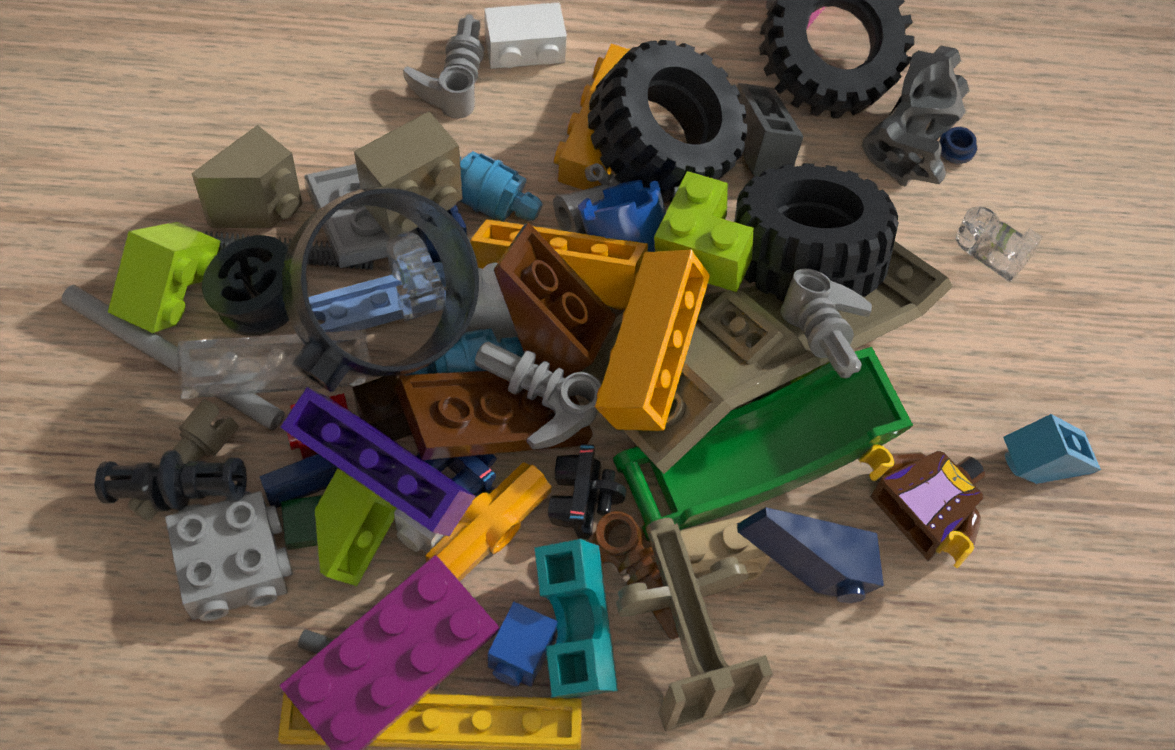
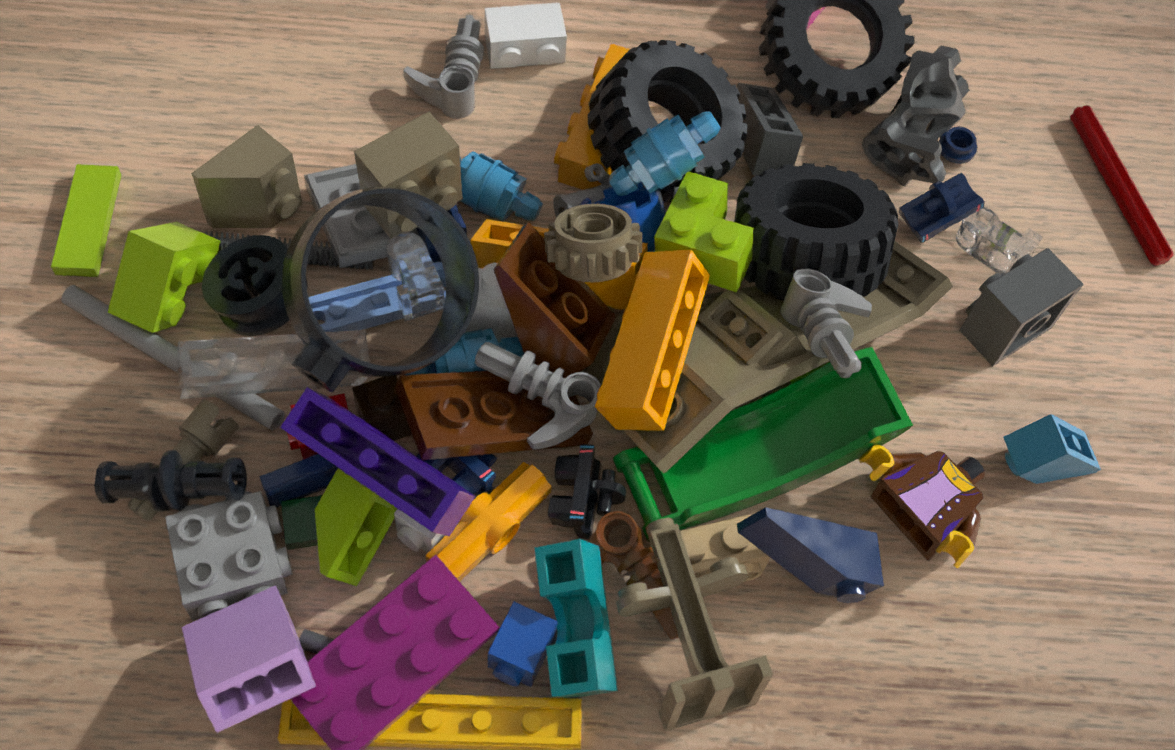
(86, 221): none -> lime tile
(246, 659): none -> lavender brick
(593, 242): none -> dark tan gear
(664, 153): none -> dark azure piece
(941, 207): none -> dark blue hips
(1019, 305): none -> dark grey brick
(1122, 186): none -> red axle

